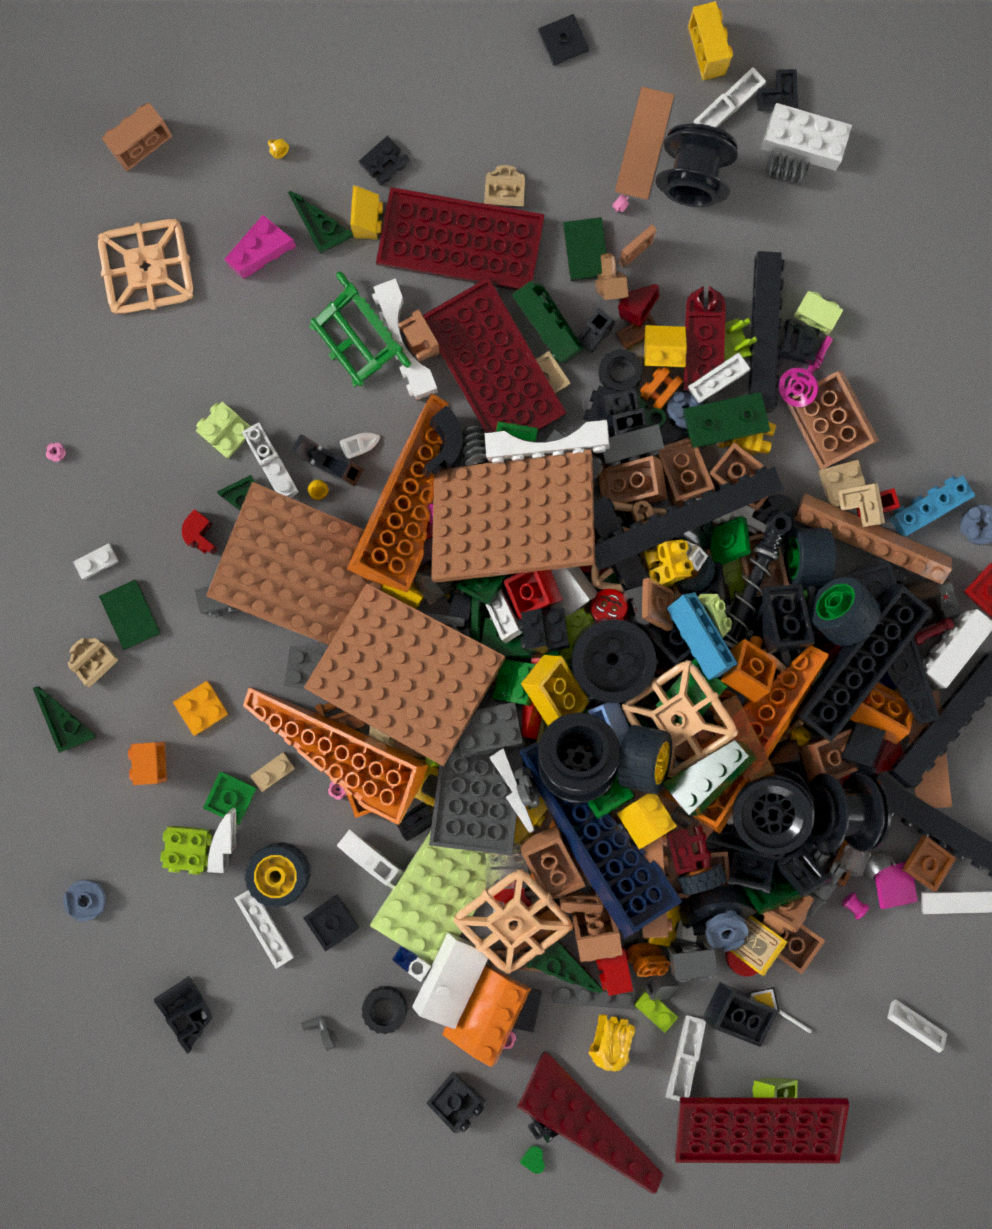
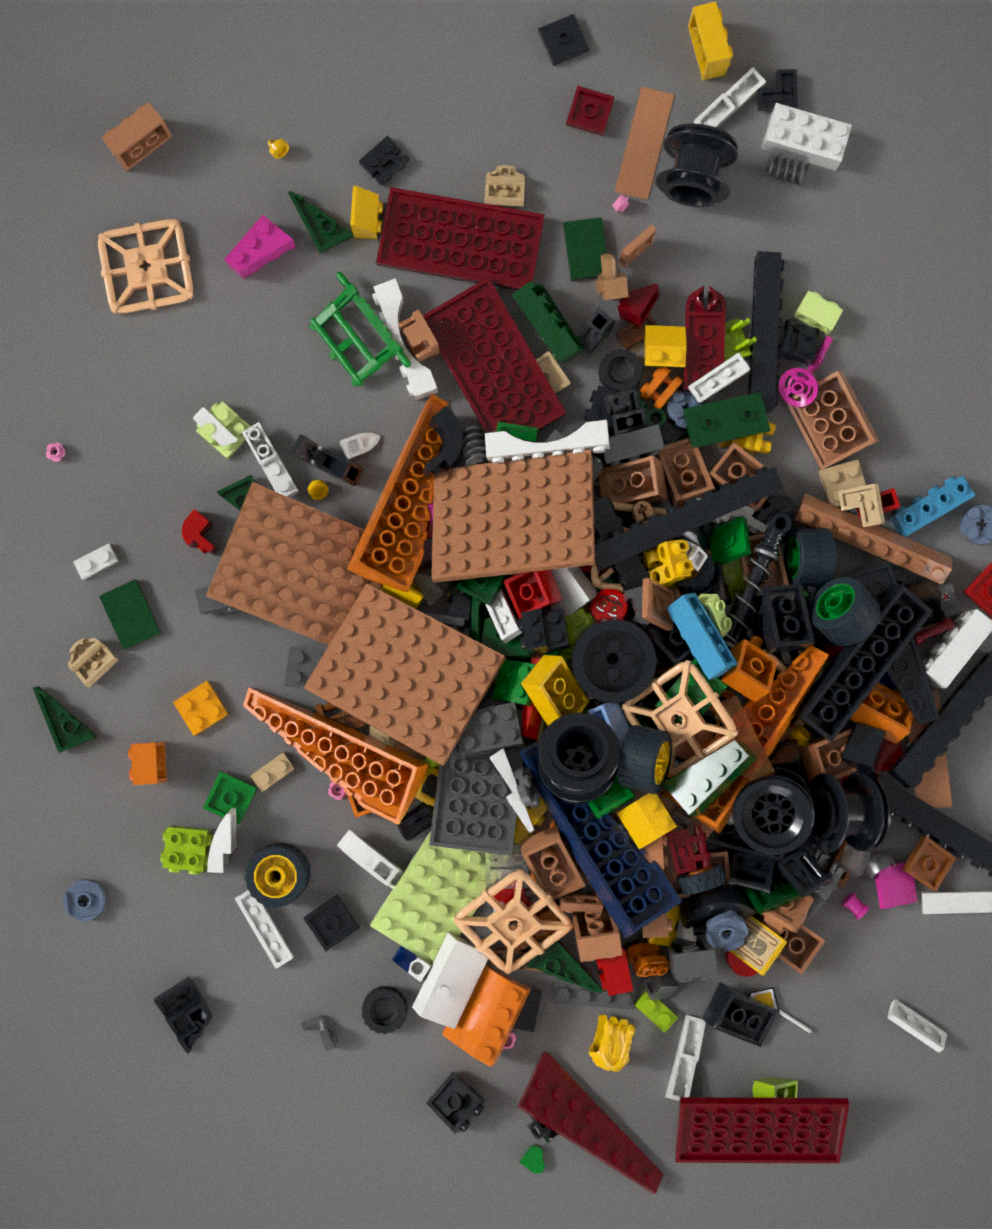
(221, 434): none -> white sticker
(590, 110): none -> dark red plate

